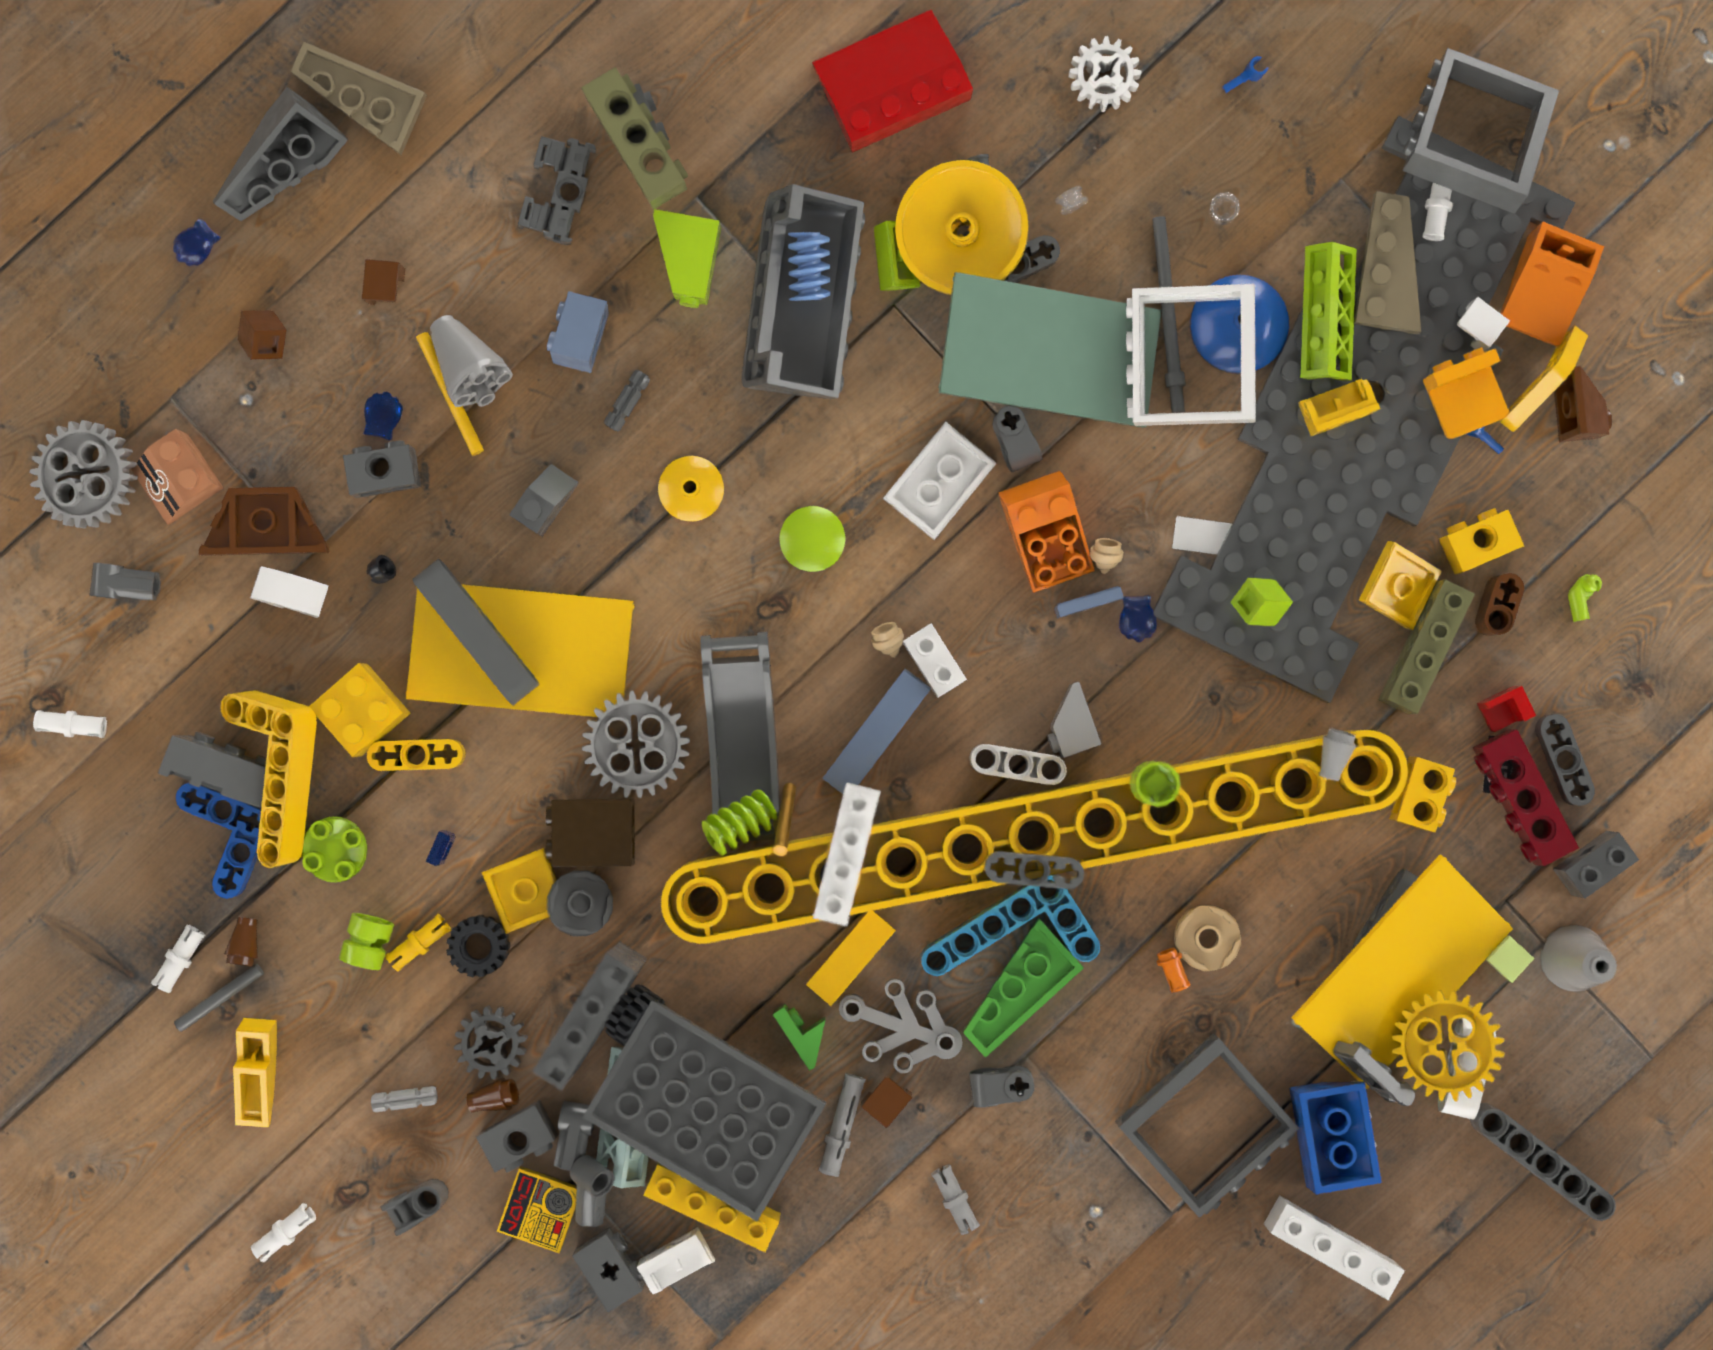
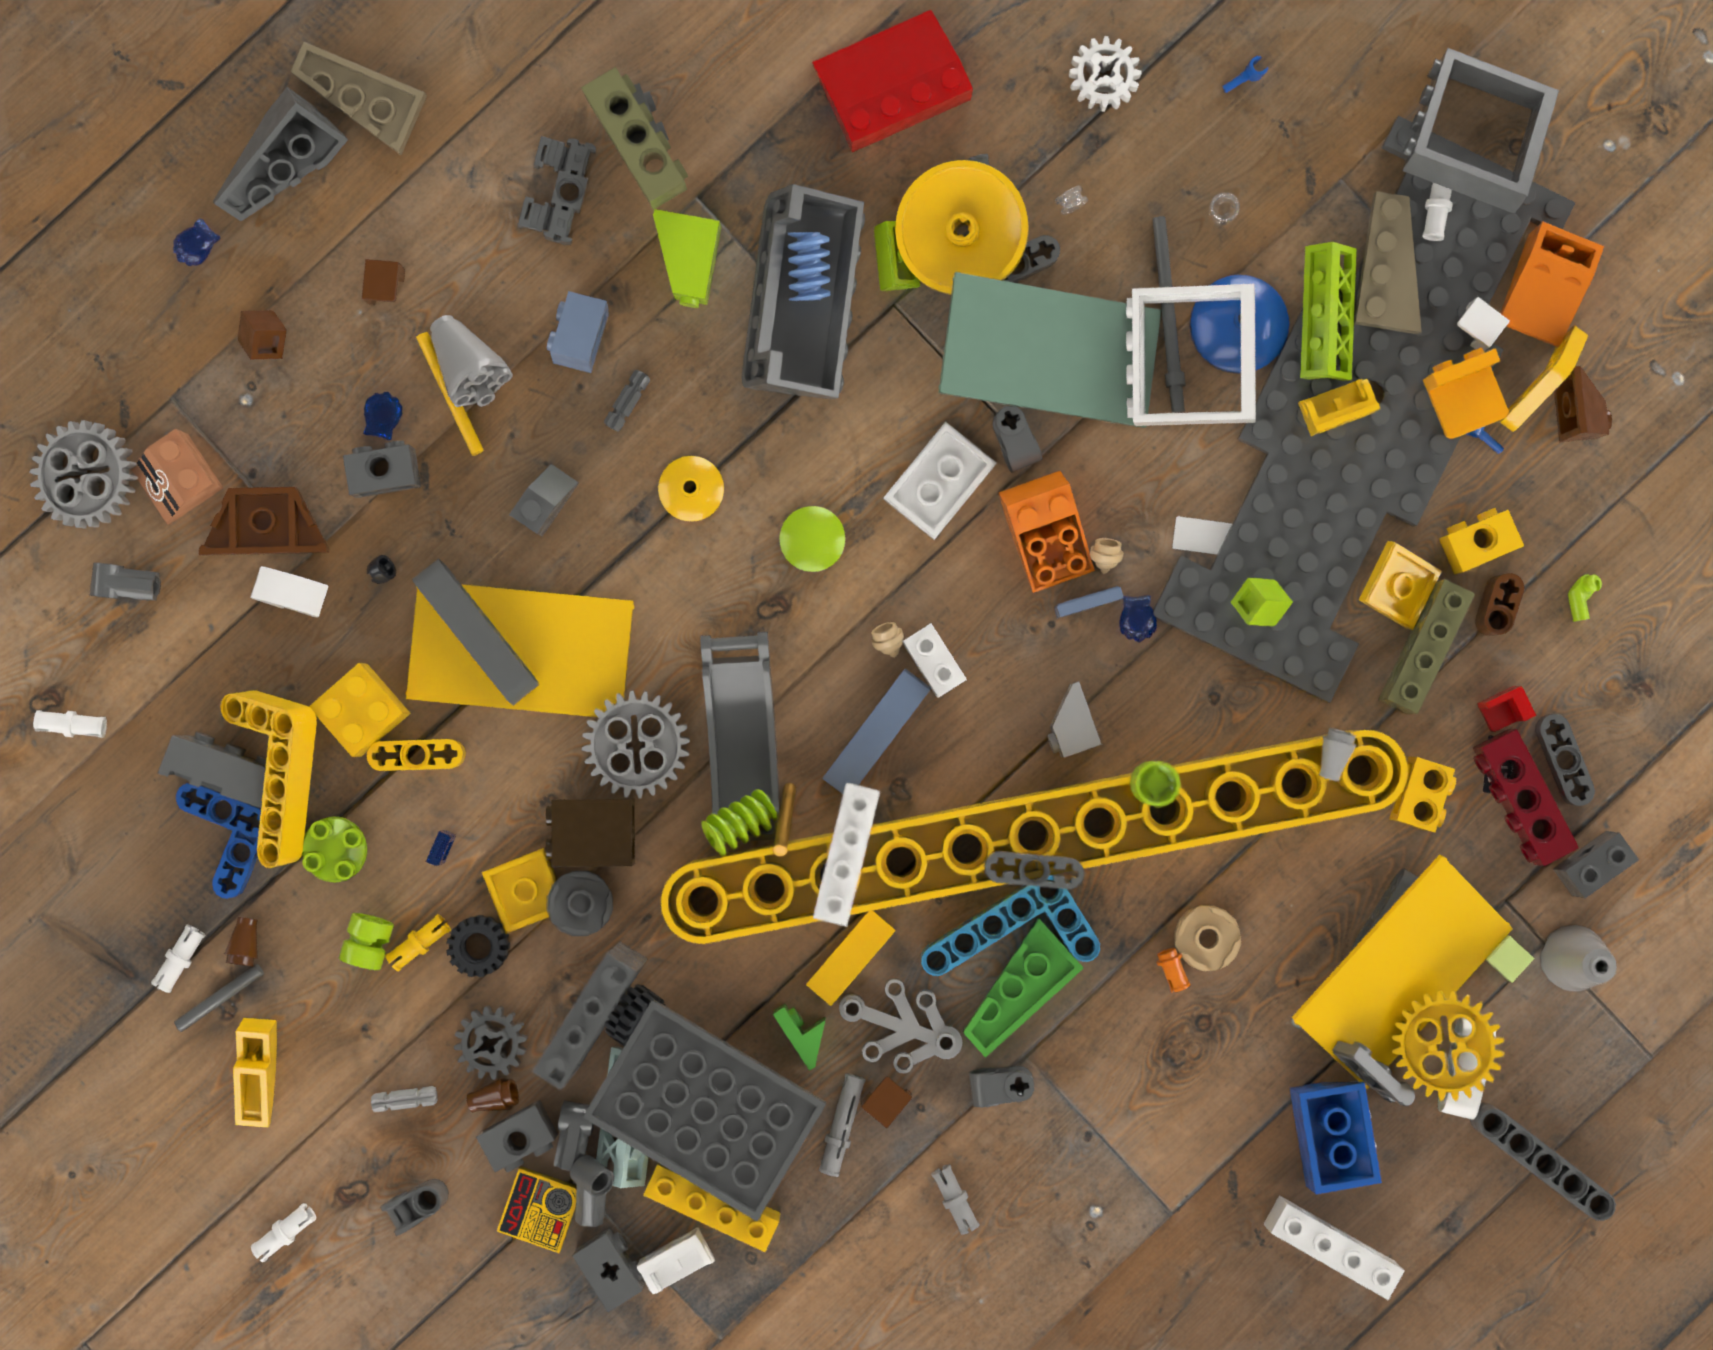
(1033, 768): white beam -> none
(1254, 1158): dark grey window -> none

